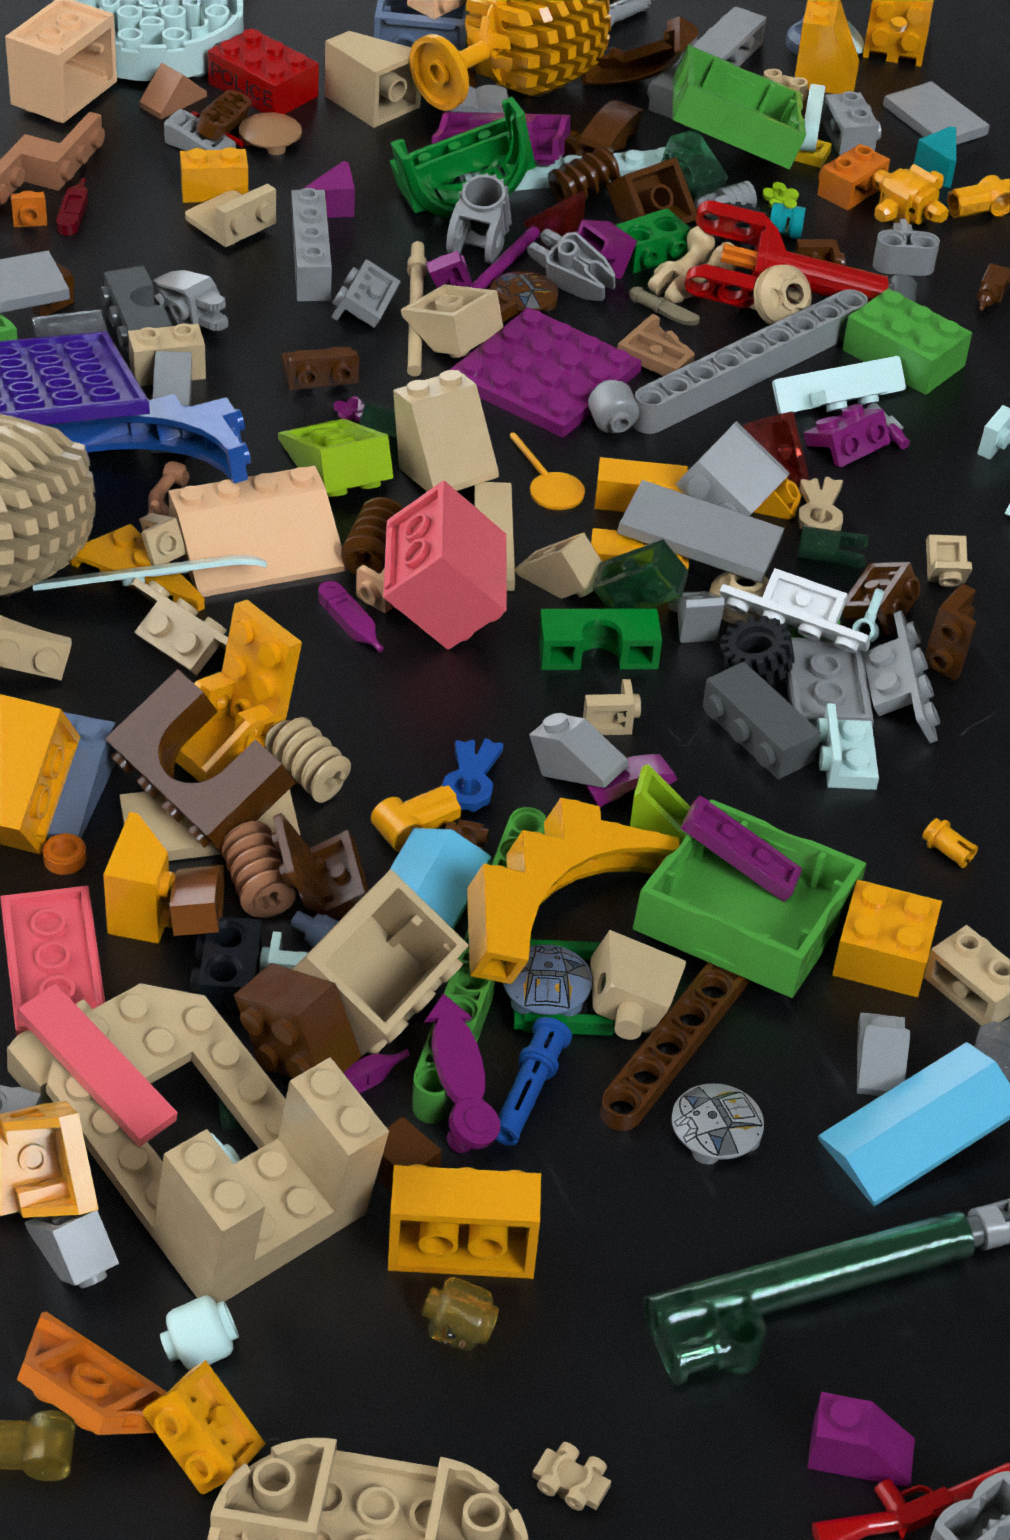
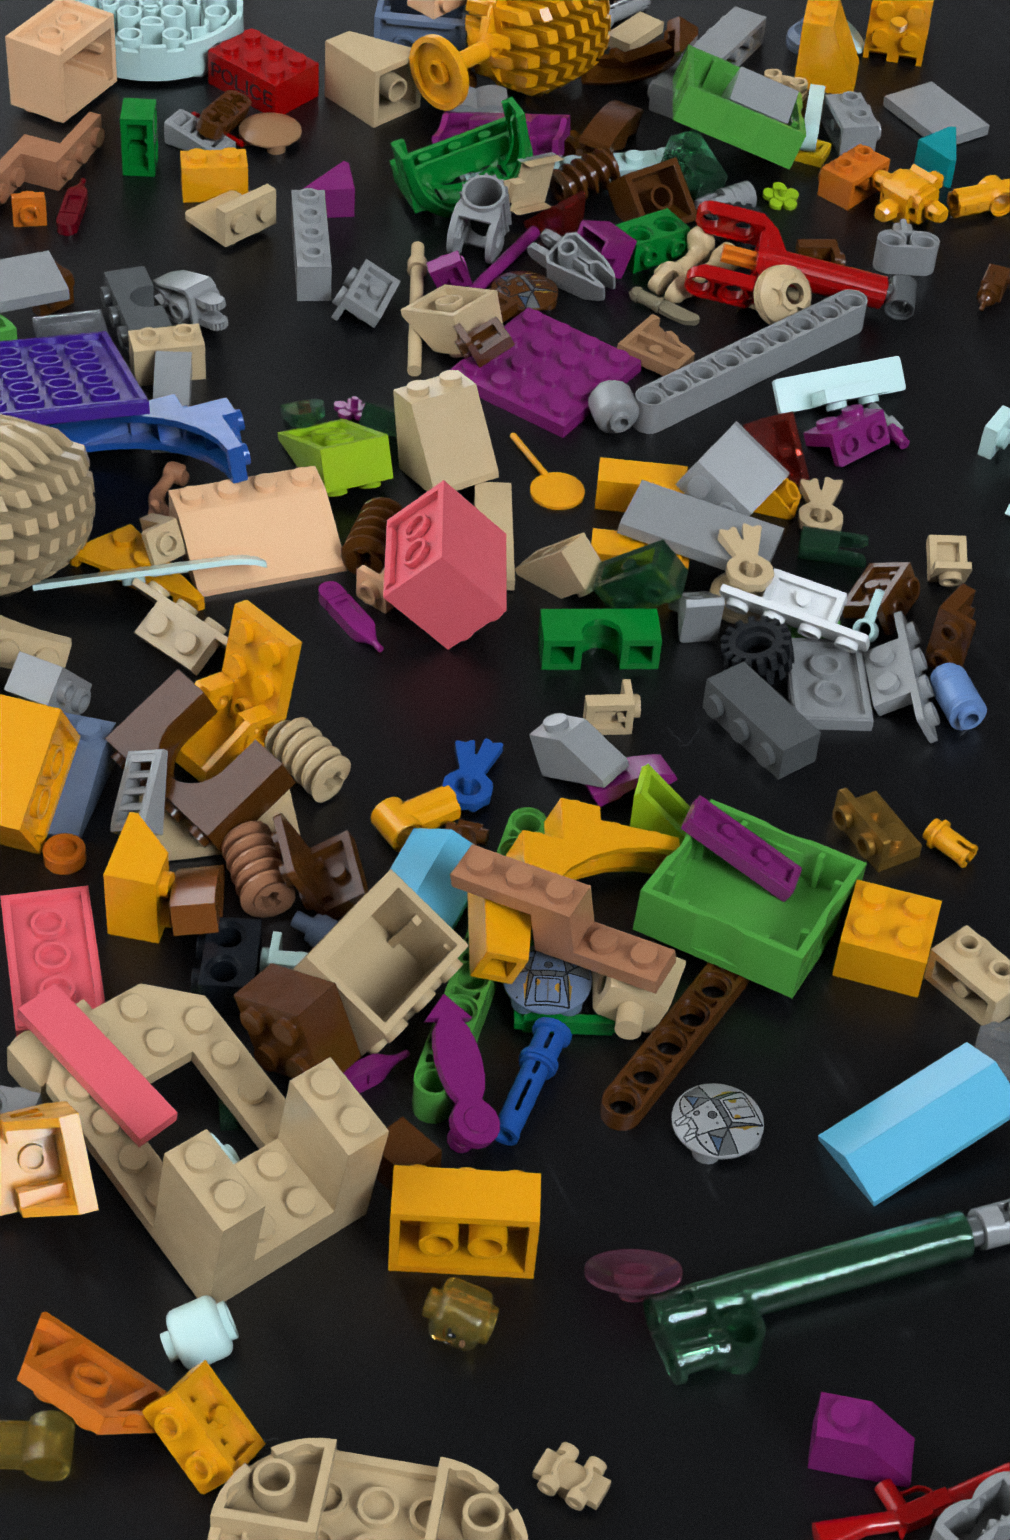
(48, 684): none -> light grey brick
(74, 1246): light grey slope -> none
(139, 137): none -> green brick
(153, 802): none -> light grey slope
(170, 92): nougat slope -> none
(303, 413): none -> clear green tile
(321, 367): reddish brown bracket -> none
(484, 342): none -> reddish brown bracket
(531, 187): none -> tan piece
(563, 918): none -> nougat bracket
(633, 1273): none -> clear pink dish
(635, 32): none -> tan tile
(746, 567): none -> tan piece
(761, 95): none -> light grey slope
(780, 215): teal wheel -> none
(847, 752): light aqua bracket -> none
(875, 829): none -> pearl gold bracket
(881, 1053): light grey slope -> none
(925, 342): bright green brick -> none
(957, 696): none -> medium blue head

